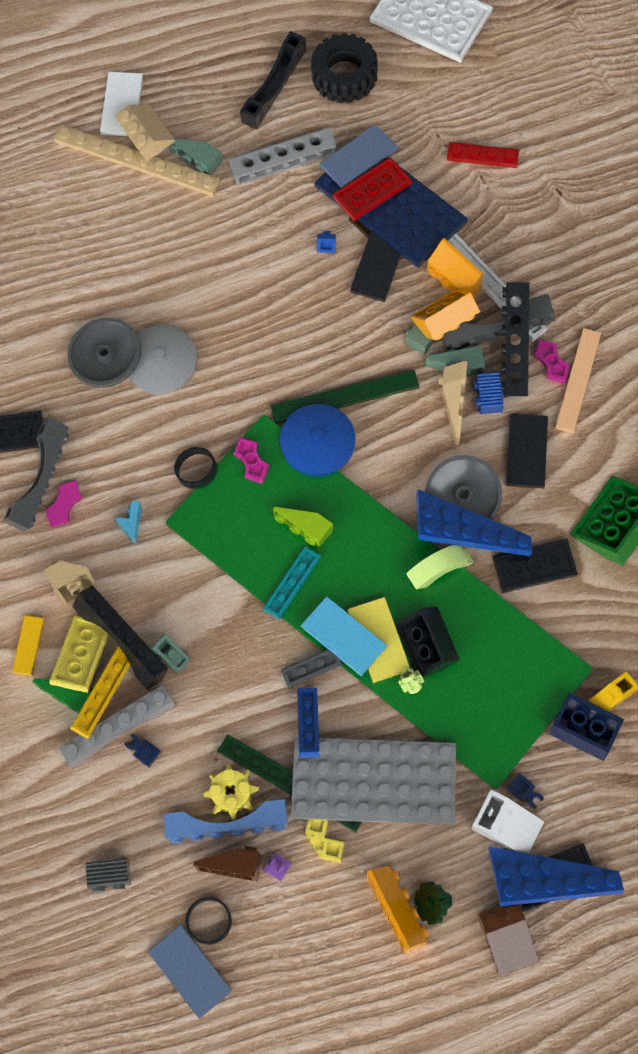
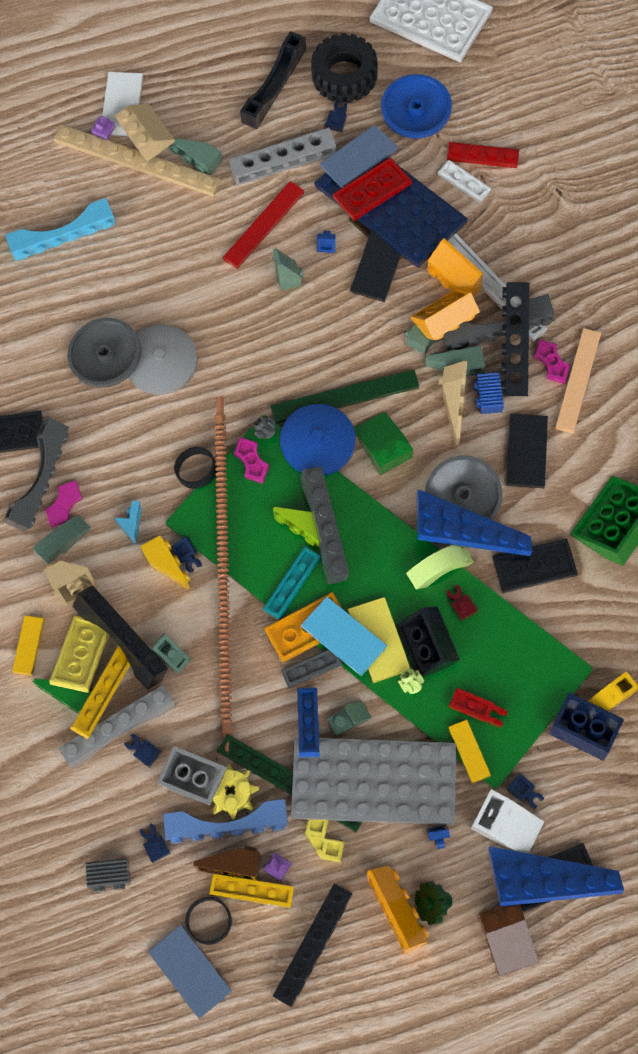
(61, 539): none -> sand green slope
(94, 218): none -> medium azure arch
(103, 127): none -> medium lavender tile
(156, 846): none -> dark blue plate
(160, 559): none -> yellow slope
(185, 552): none -> dark blue plate
(191, 776): none -> light grey slope
(220, 418): none -> nougat hose
(251, 890): none -> yellow plate
(263, 225): none -> red tile
(264, 427): none -> dark grey gear
(286, 270): none -> sand green slope
(287, 634): none -> light orange tile
(312, 945): none -> black brick
(331, 548): none -> dark grey arch
(337, 118): none -> dark blue plate
(349, 718): none -> sand green slope
(383, 443): none -> green slope
(416, 106): none -> blue dish
(438, 834): none -> blue tile
(463, 605): none -> dark red plate
(464, 181): none -> white tile
(469, 751): none -> yellow tile
(476, 707): none -> red hinge

